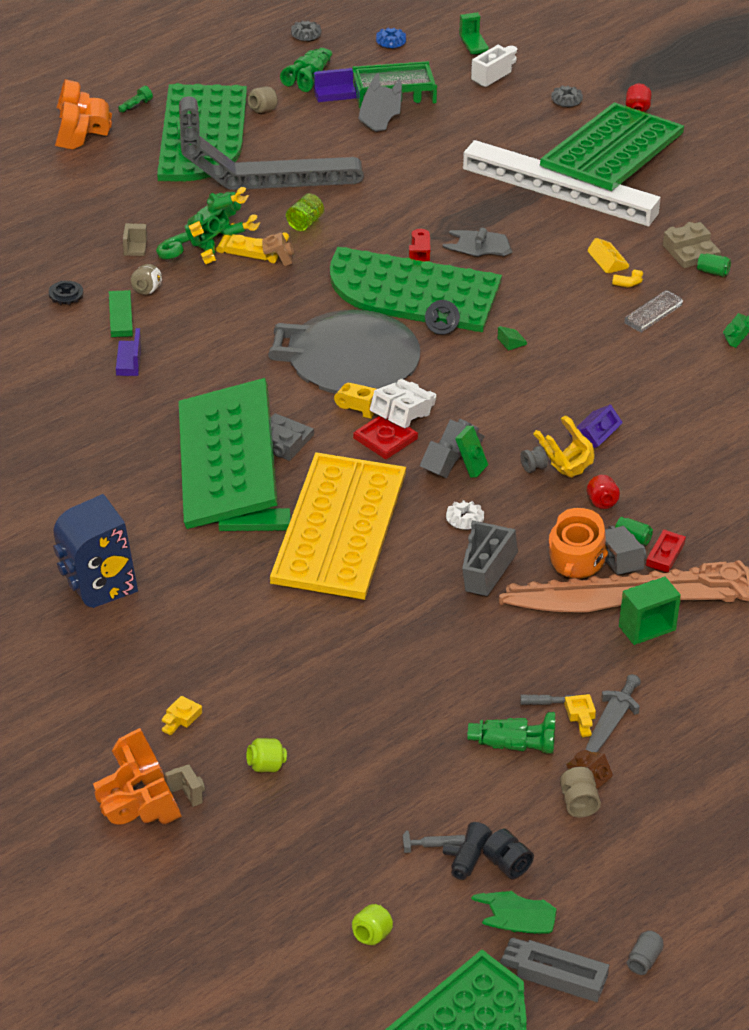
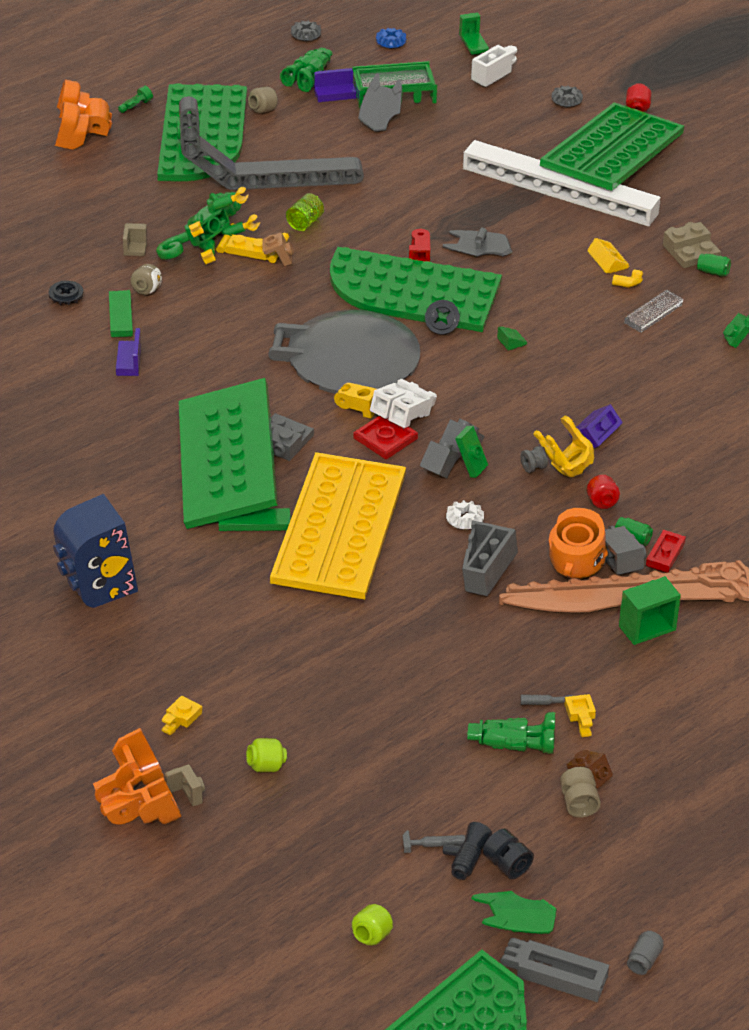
(615, 710): dark grey sword -> none

